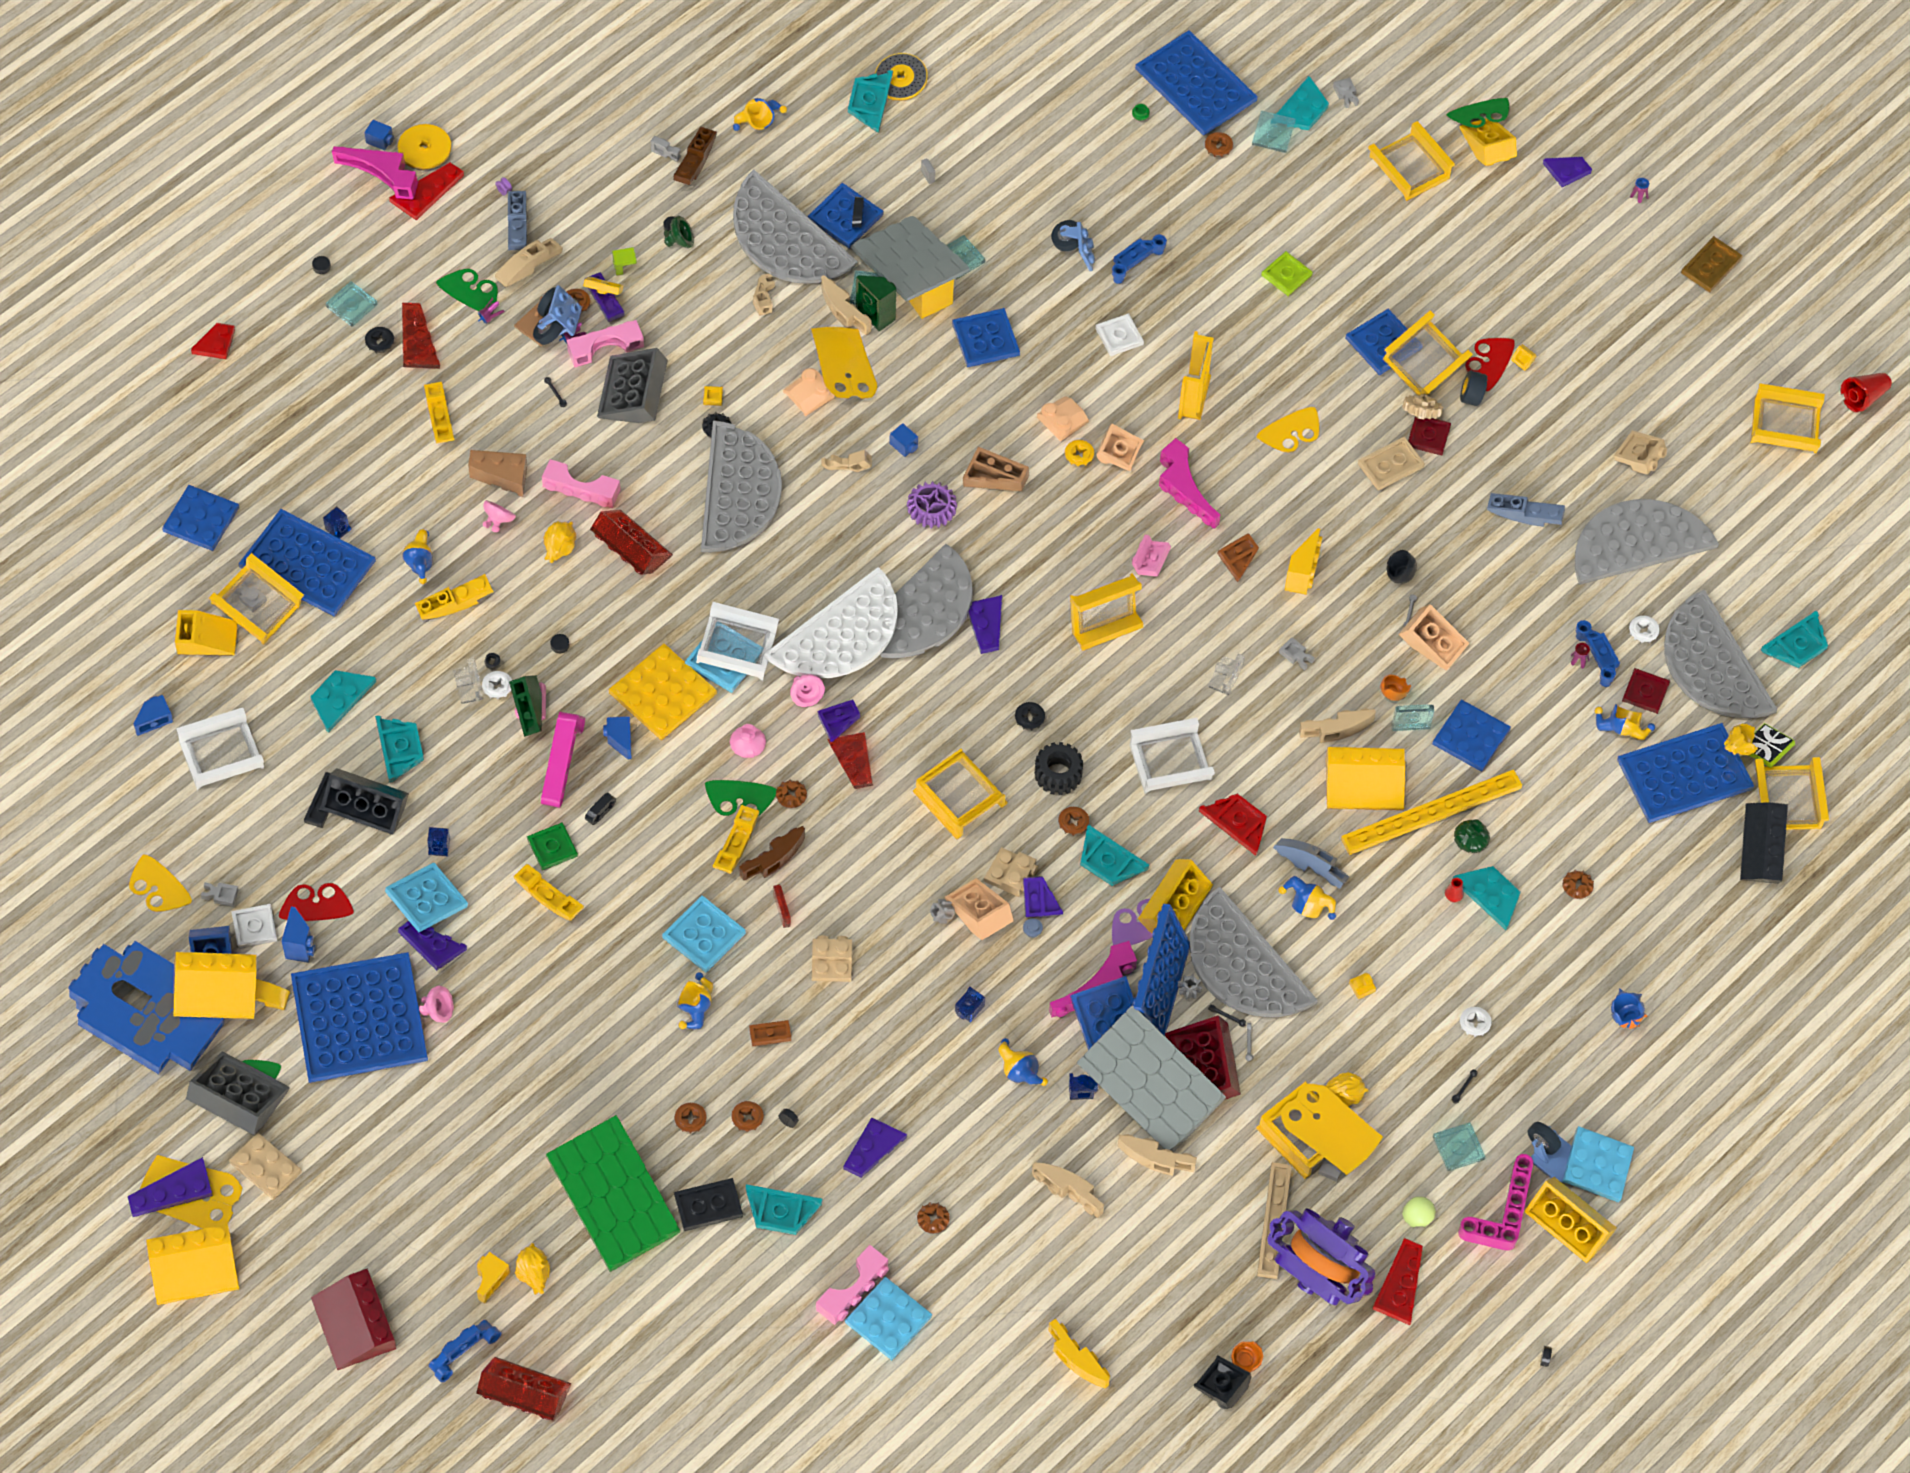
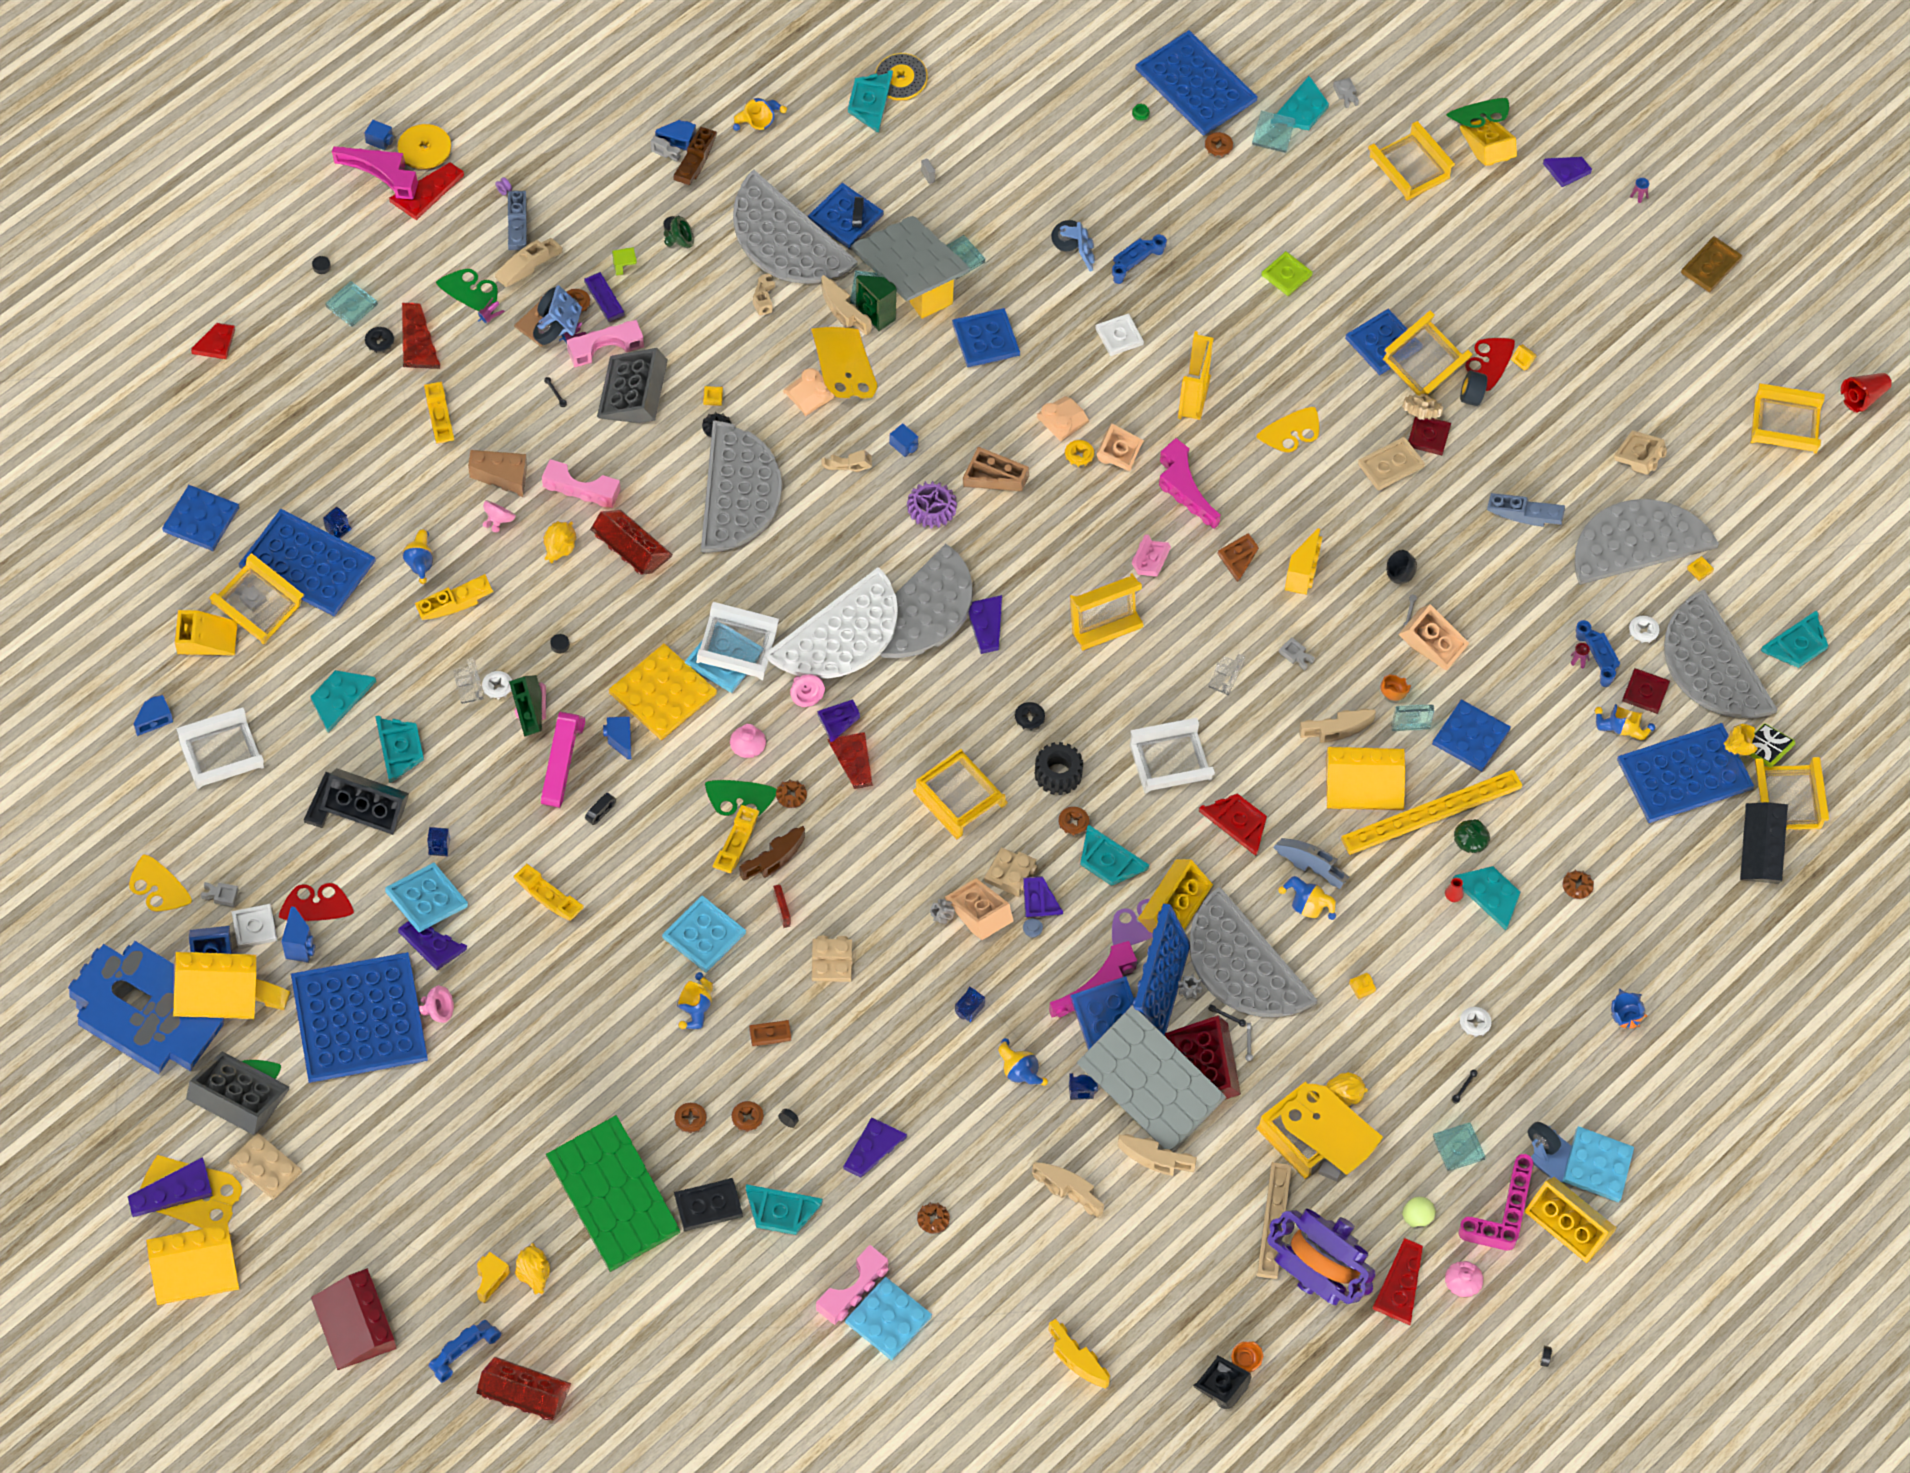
(488, 658): black hinge -> none
(552, 846): green tile -> none
(603, 286): yellow plate -> none
(678, 133): none -> blue slope
(1464, 1279): none -> bright pink hair
(1700, 568): none -> yellow tile

